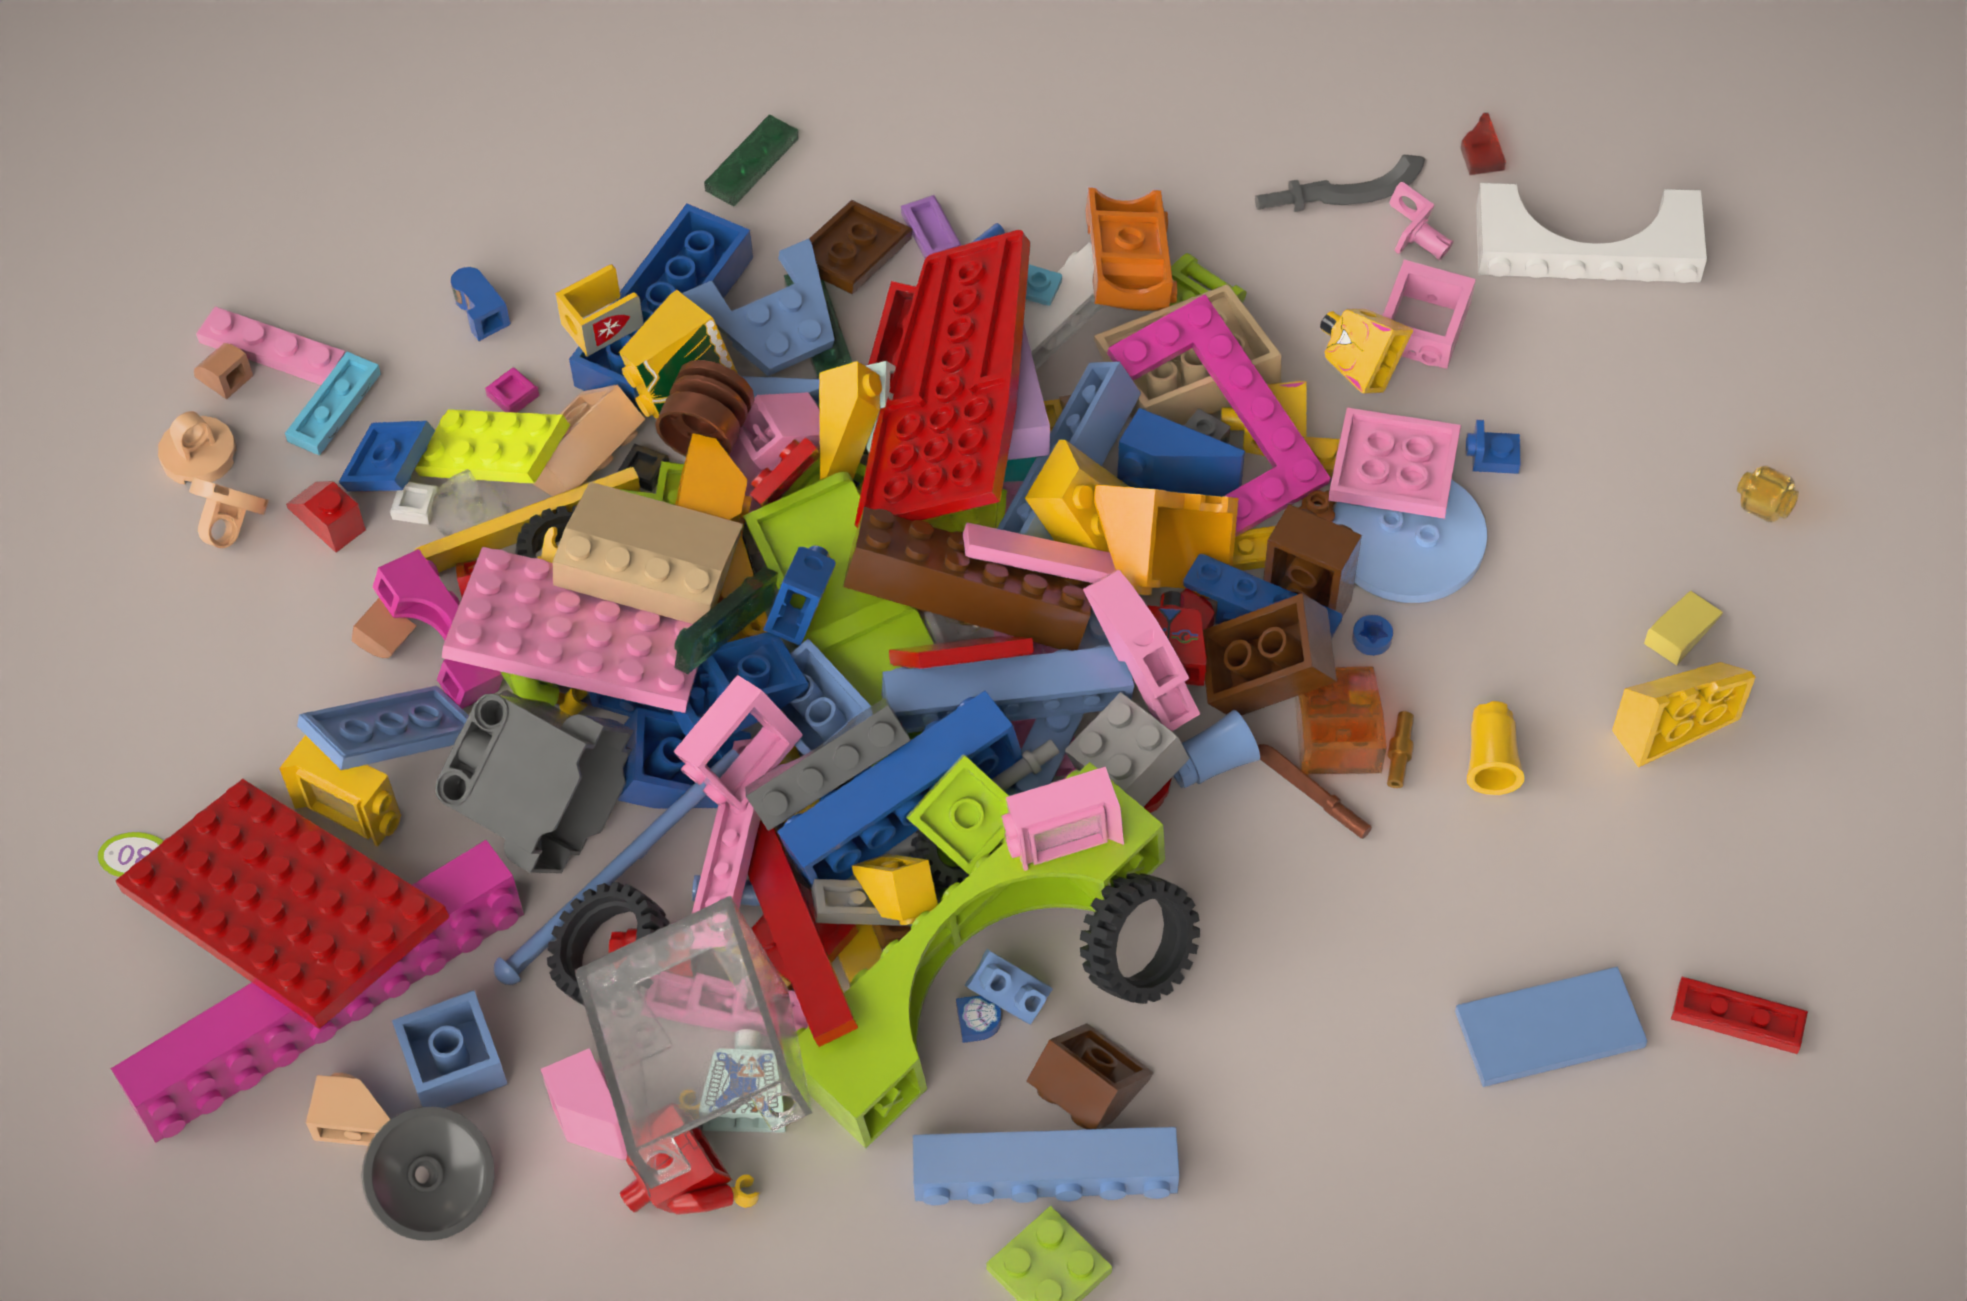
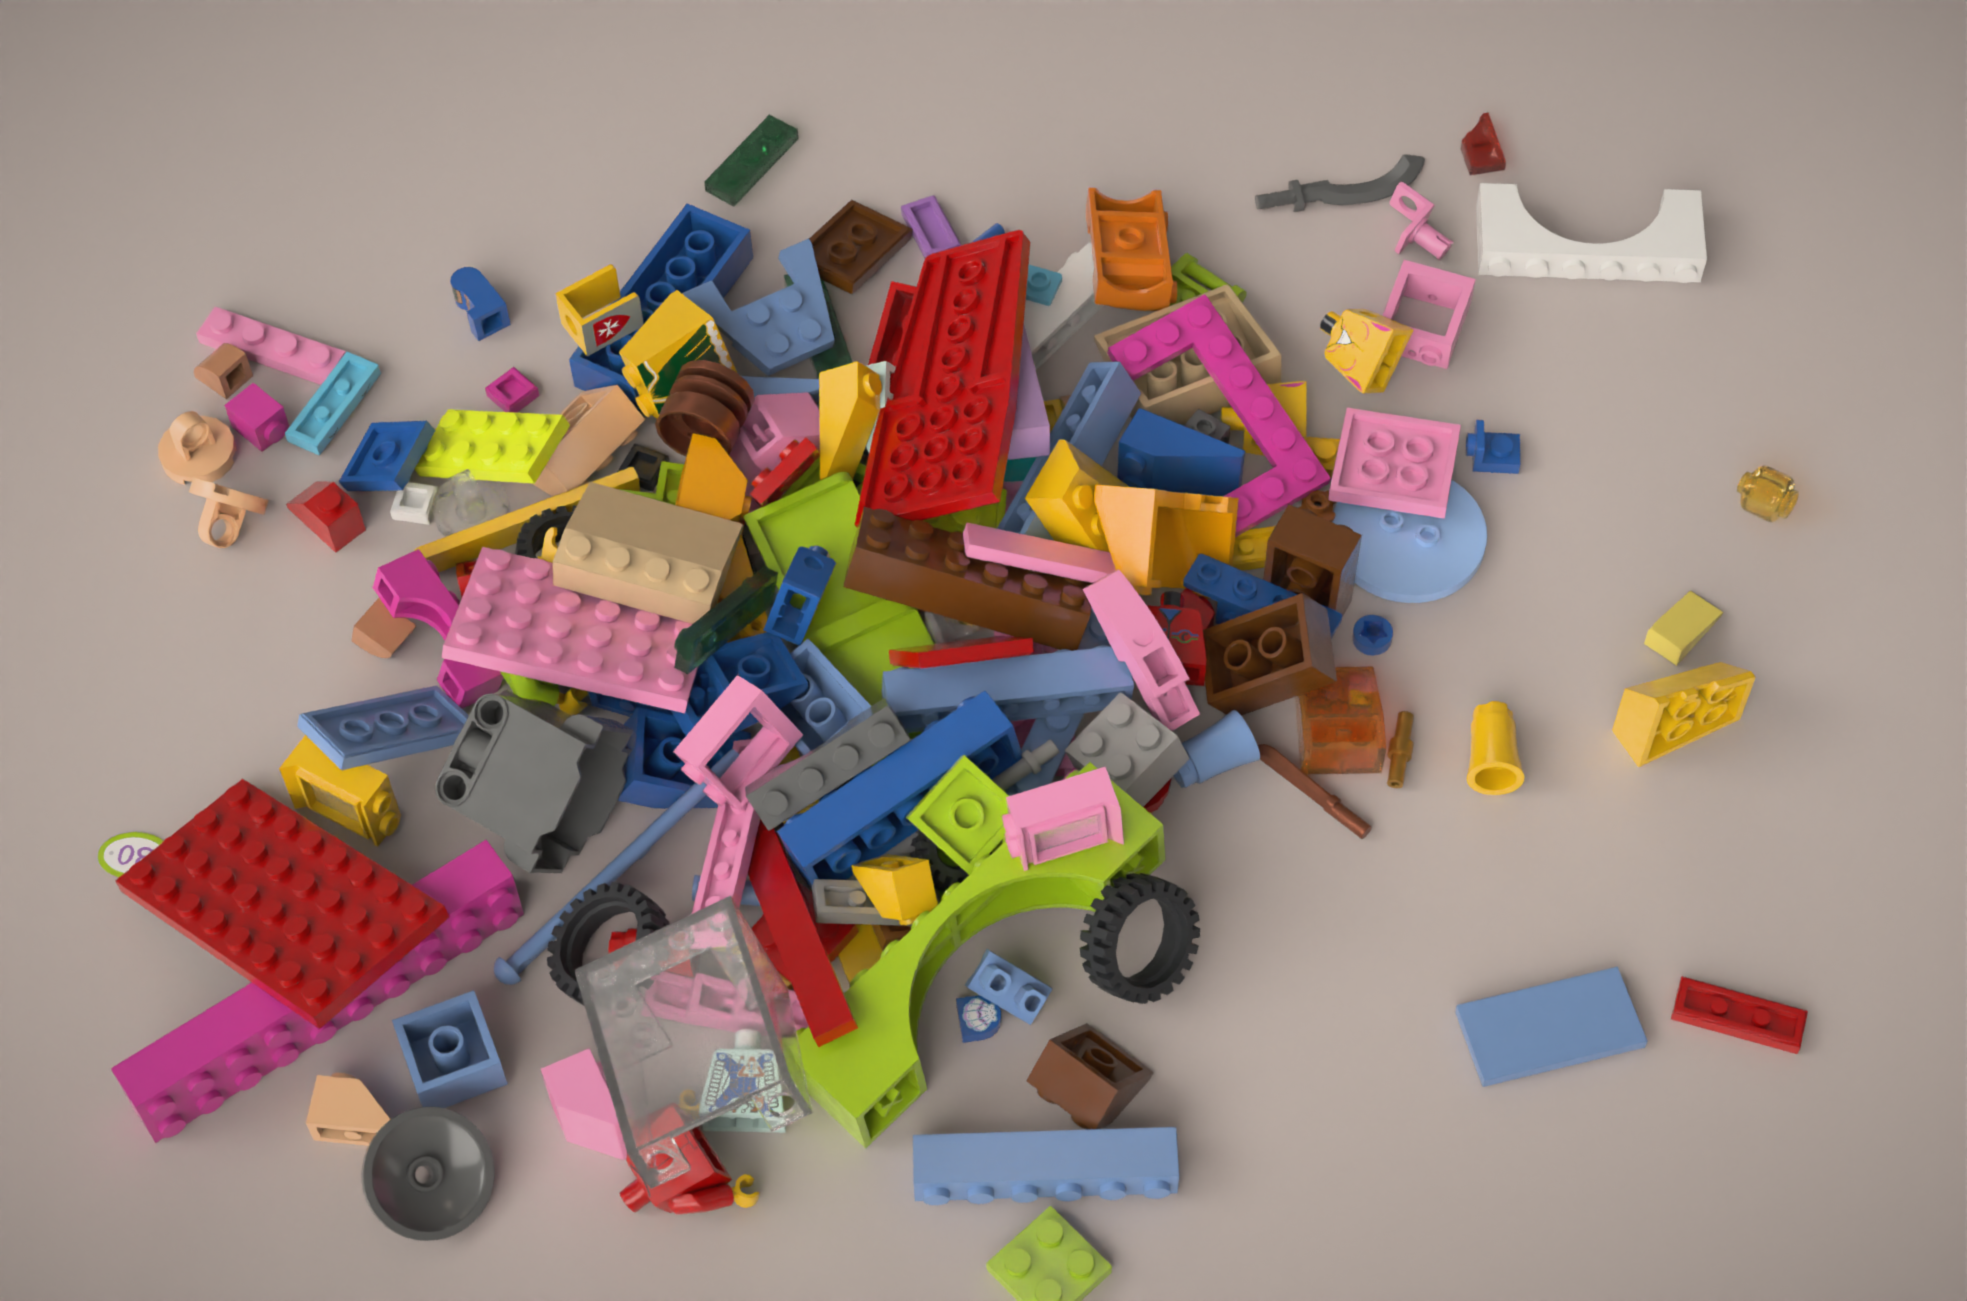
(257, 417): none -> dark pink brick

